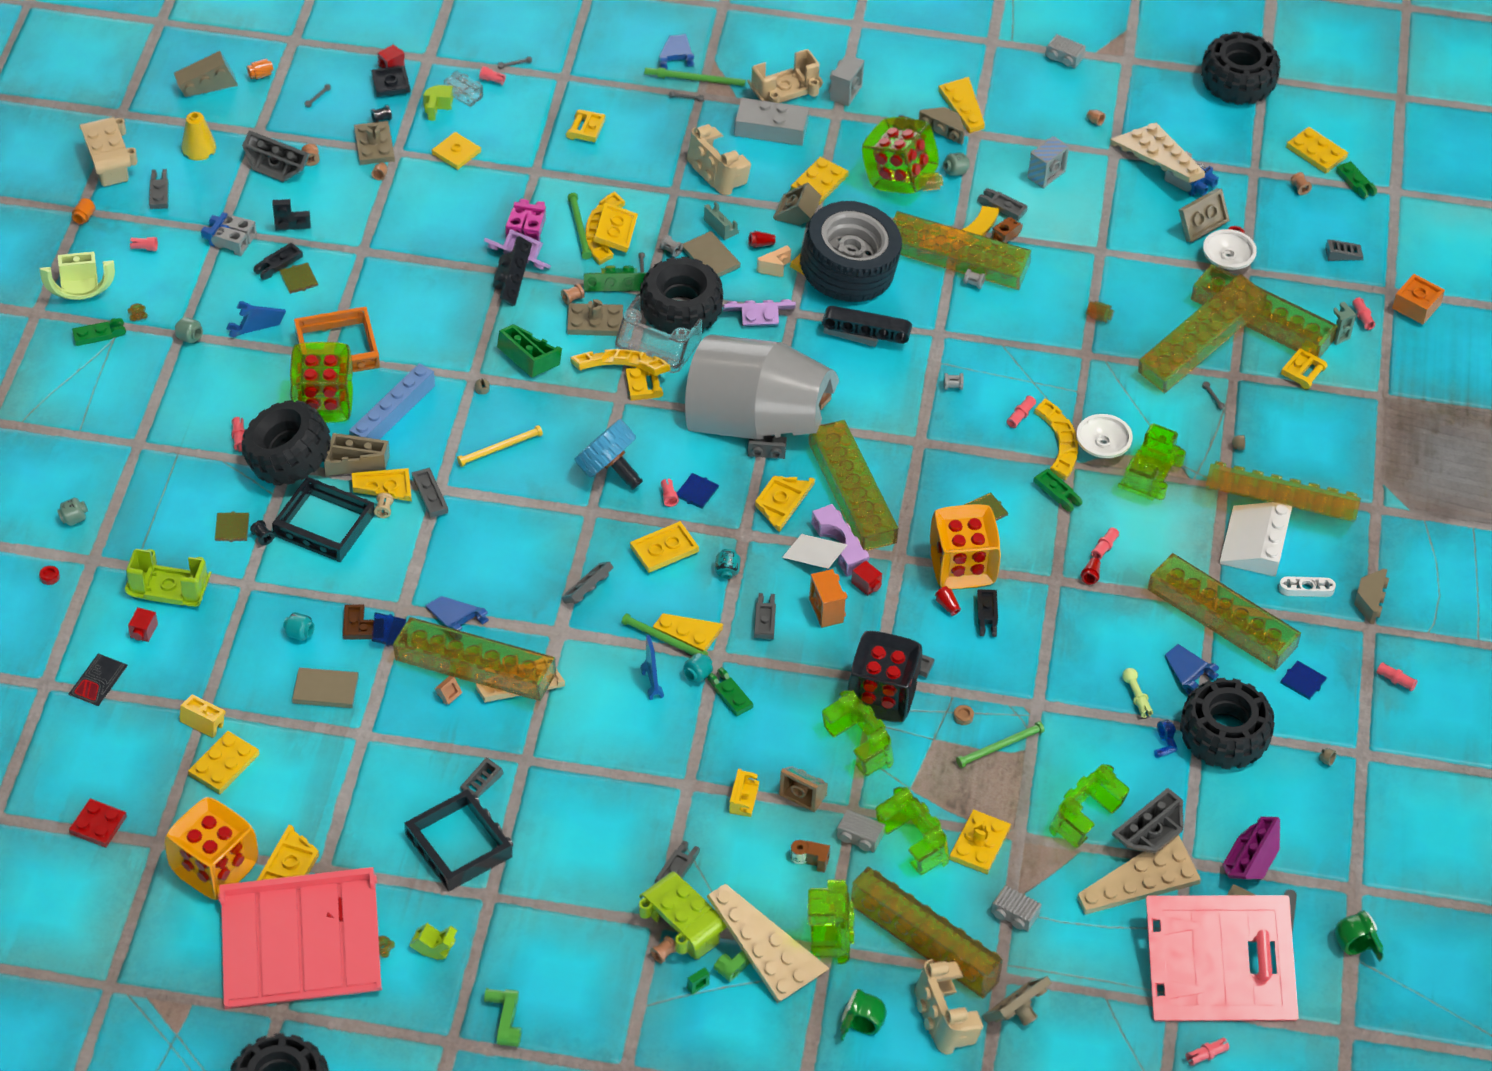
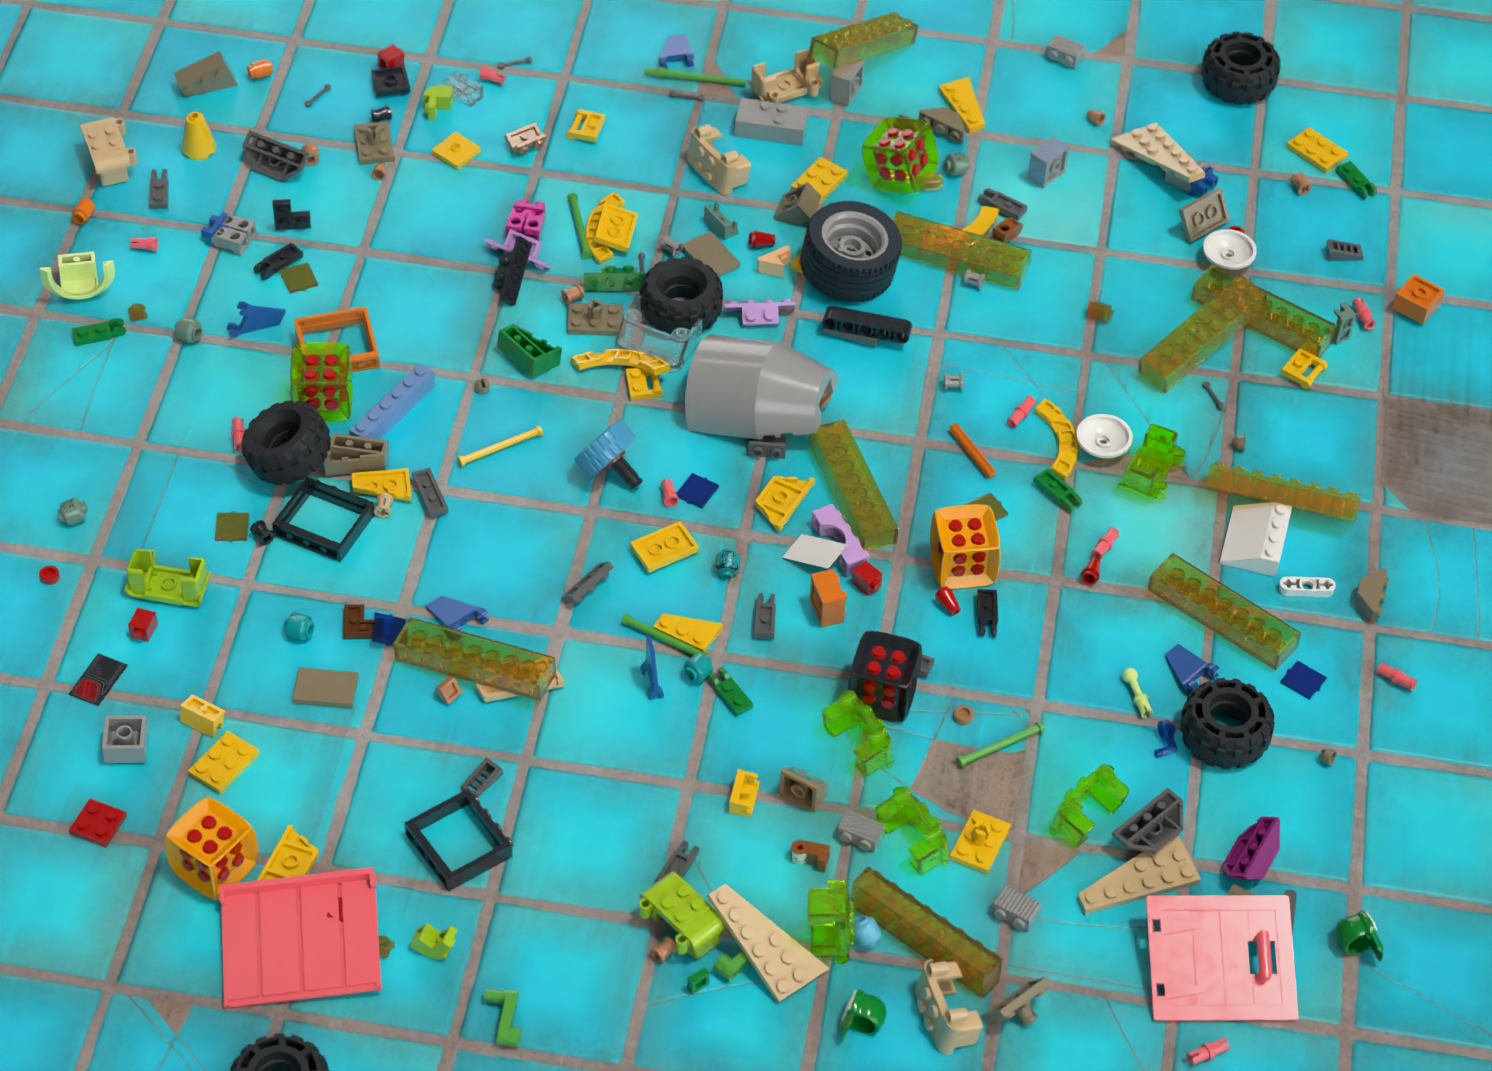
(125, 739): none -> light grey brick
(525, 138): none -> bracket
(863, 40): none -> clear yellow brick
(866, 931): none -> medium azure head
(972, 450): none -> orange axle

